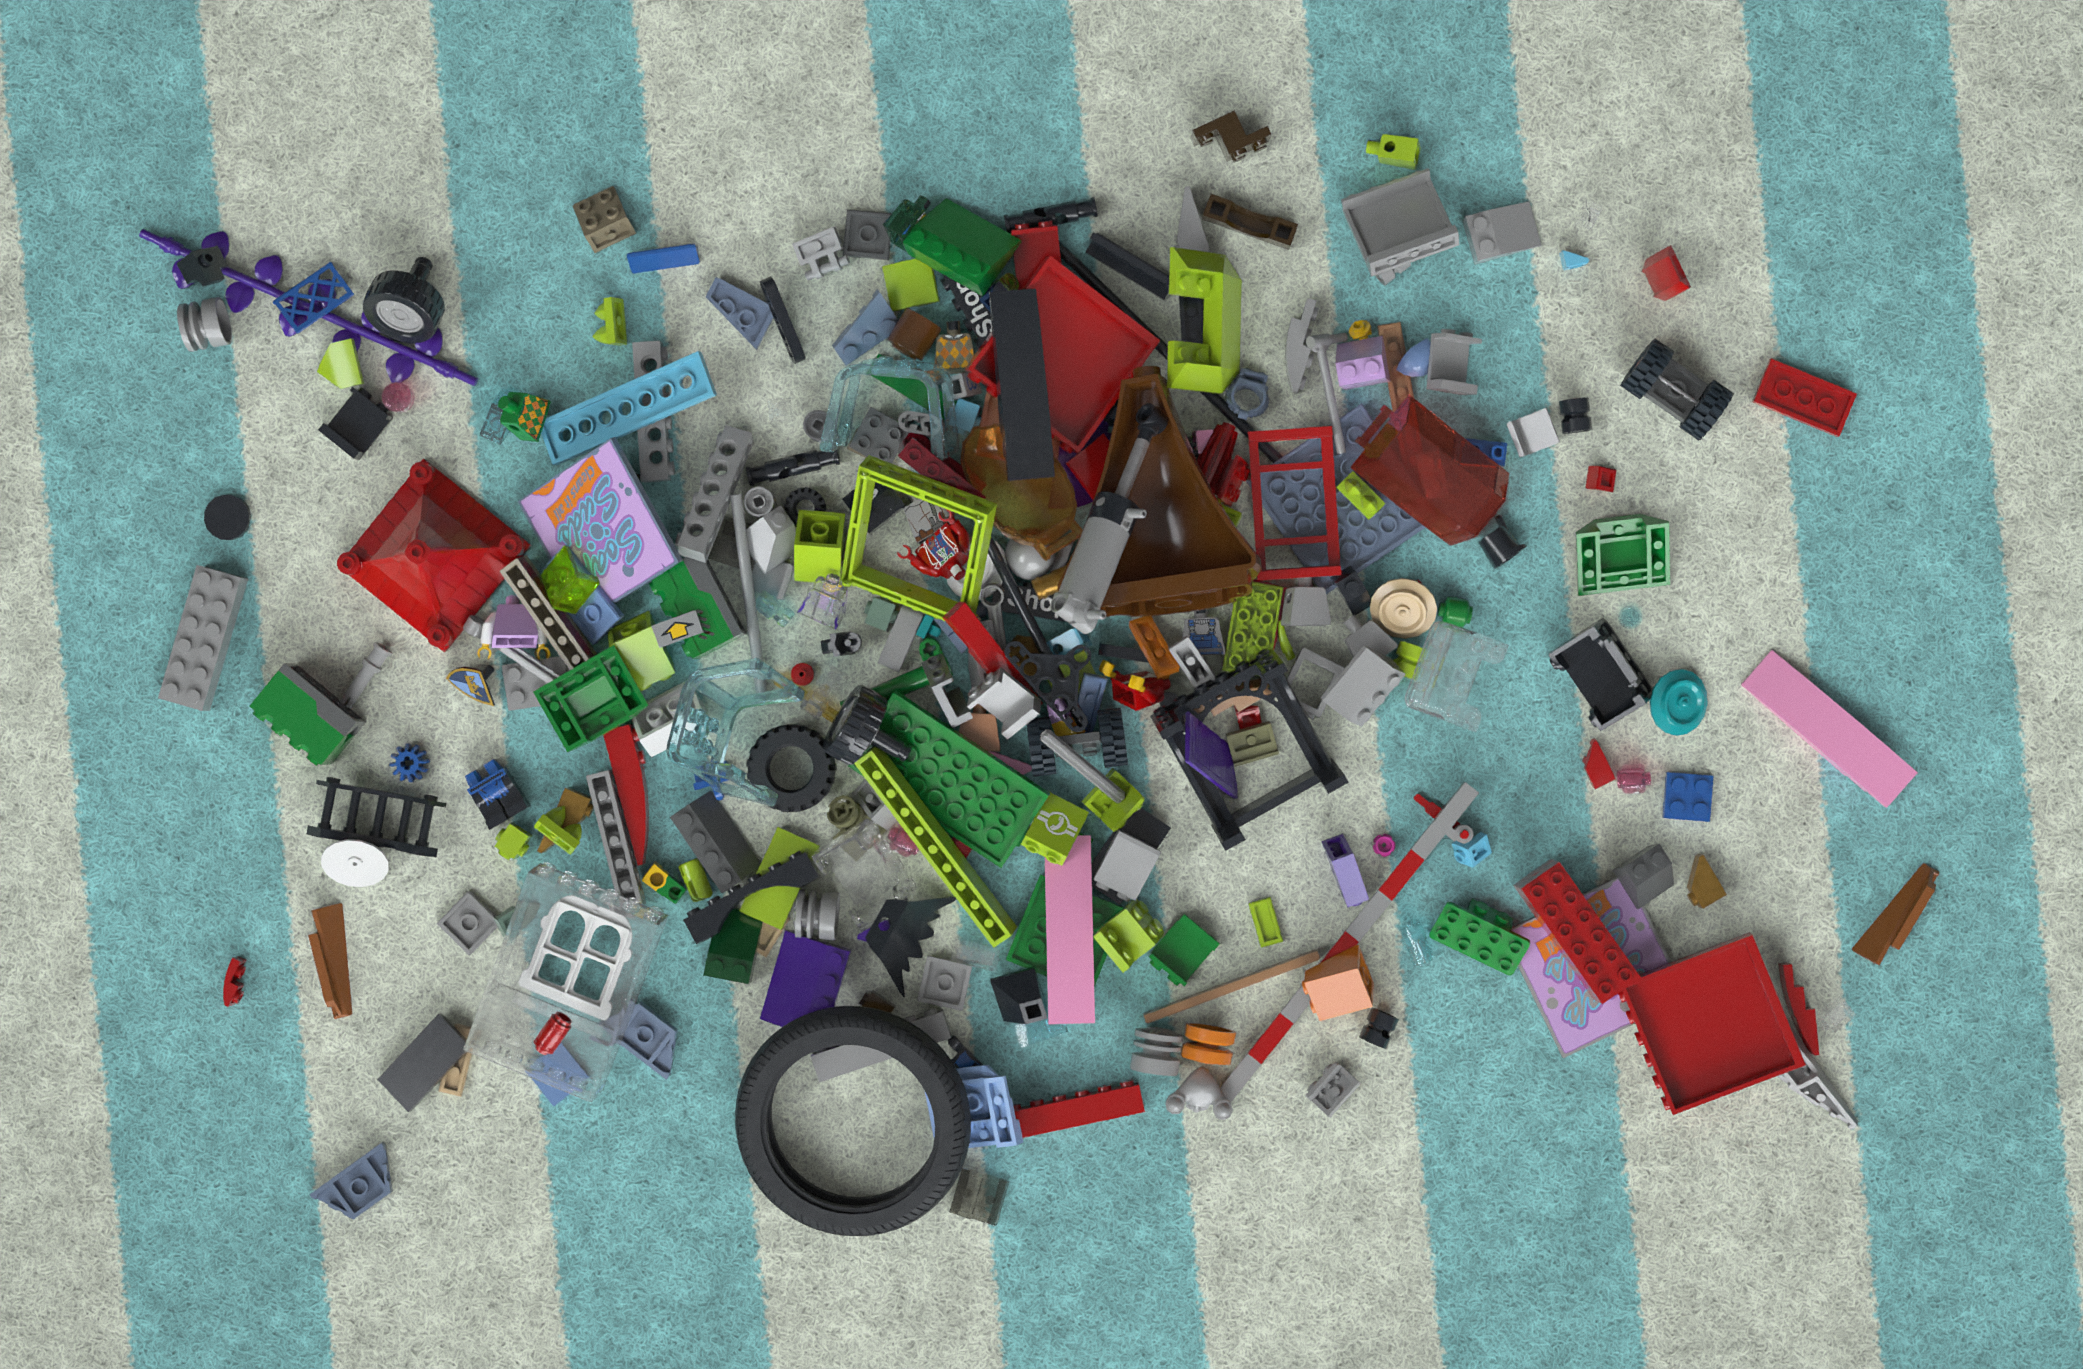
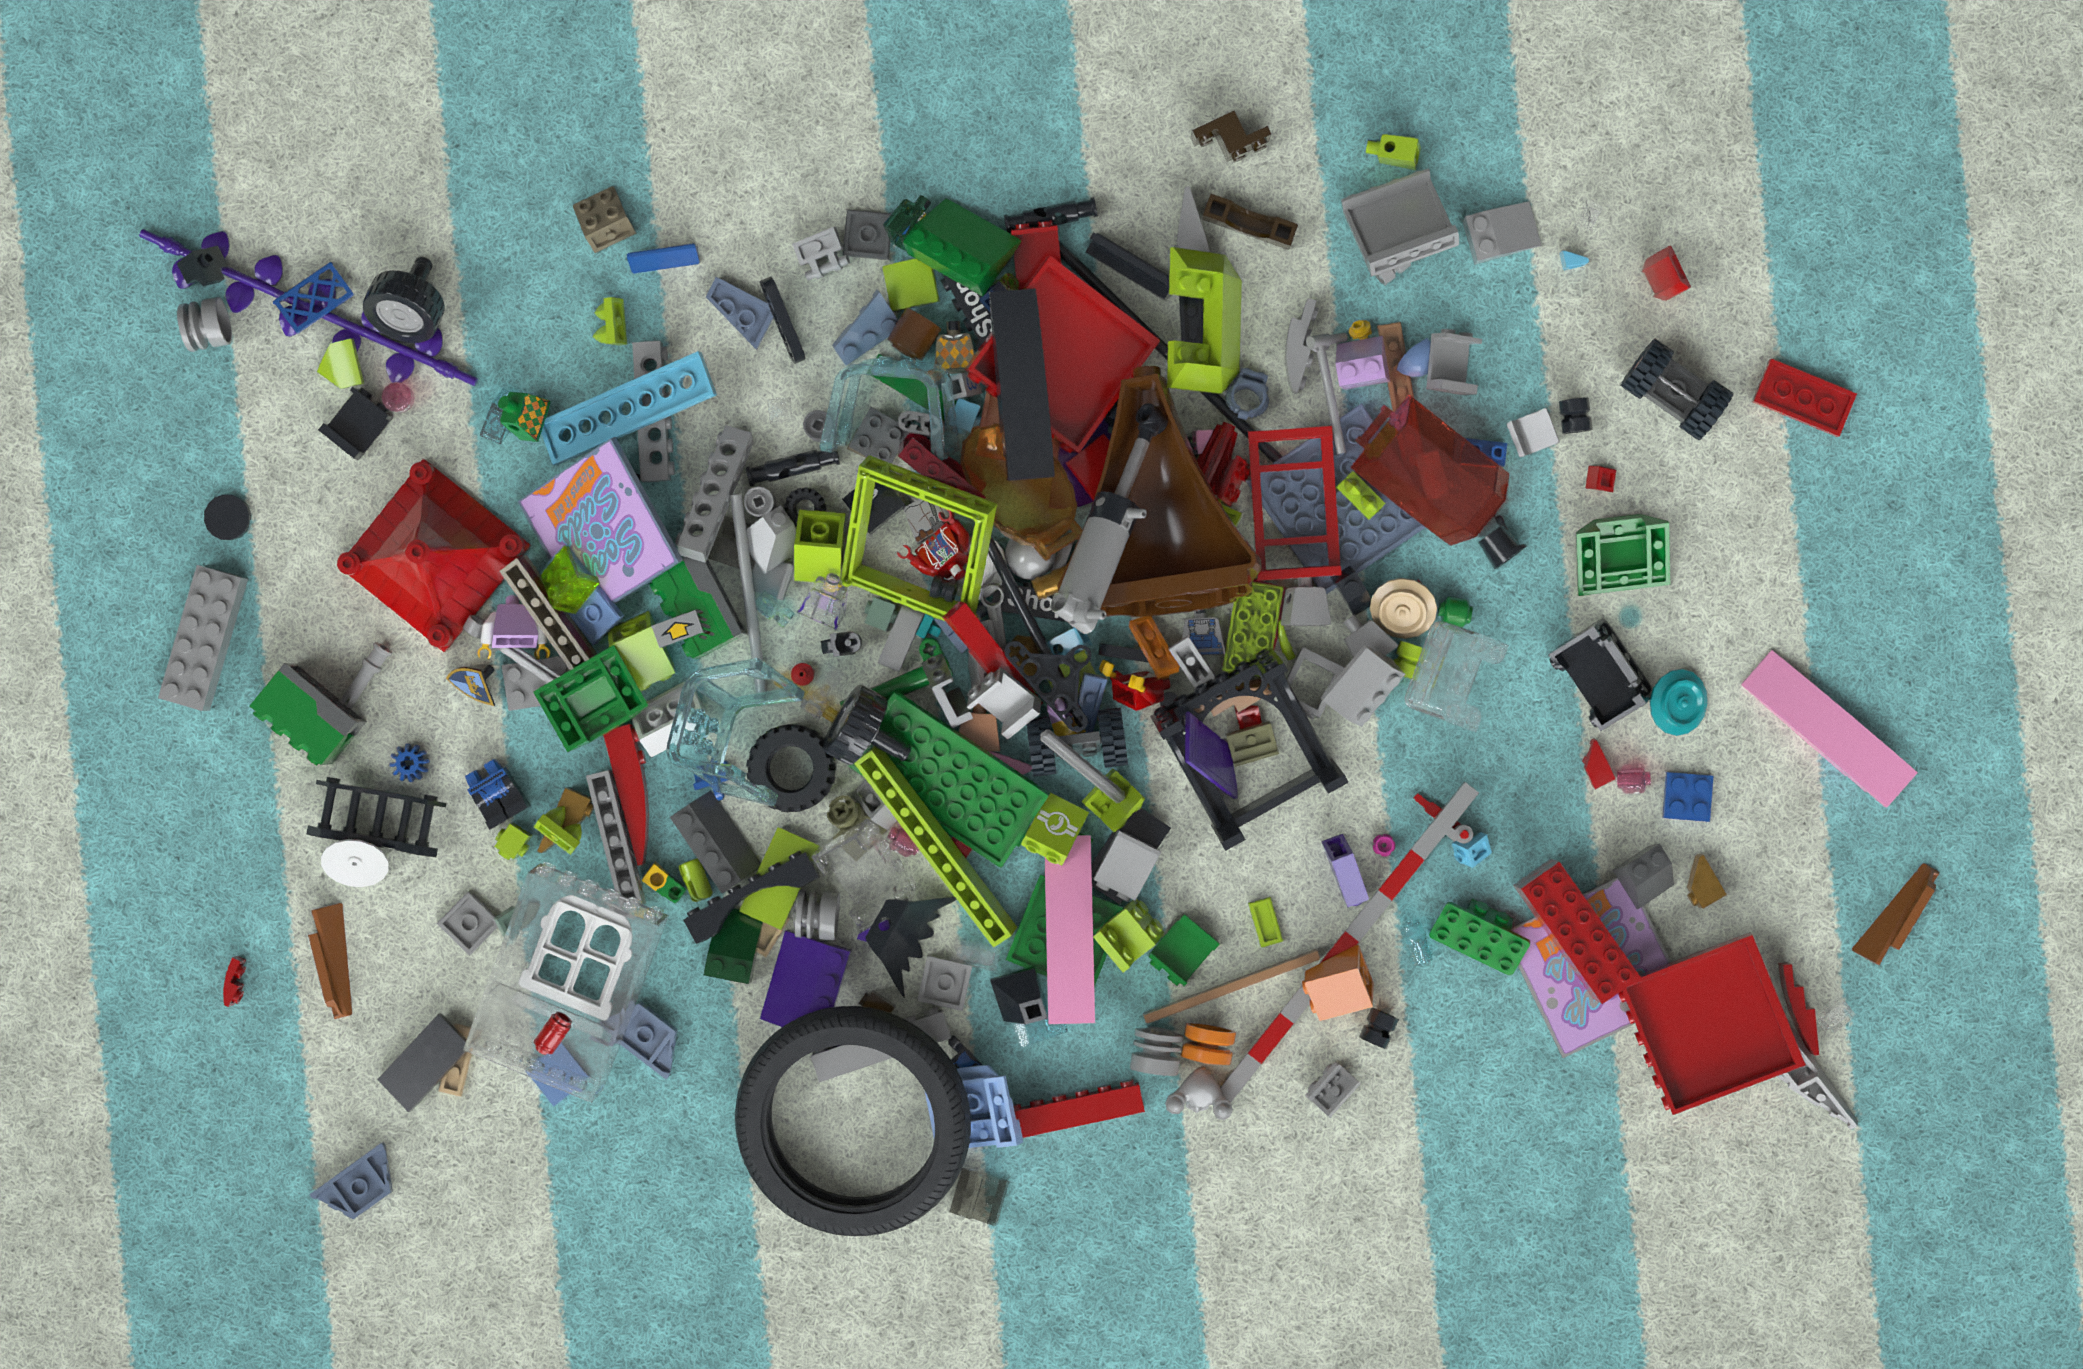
(944, 588): none -> black wheel

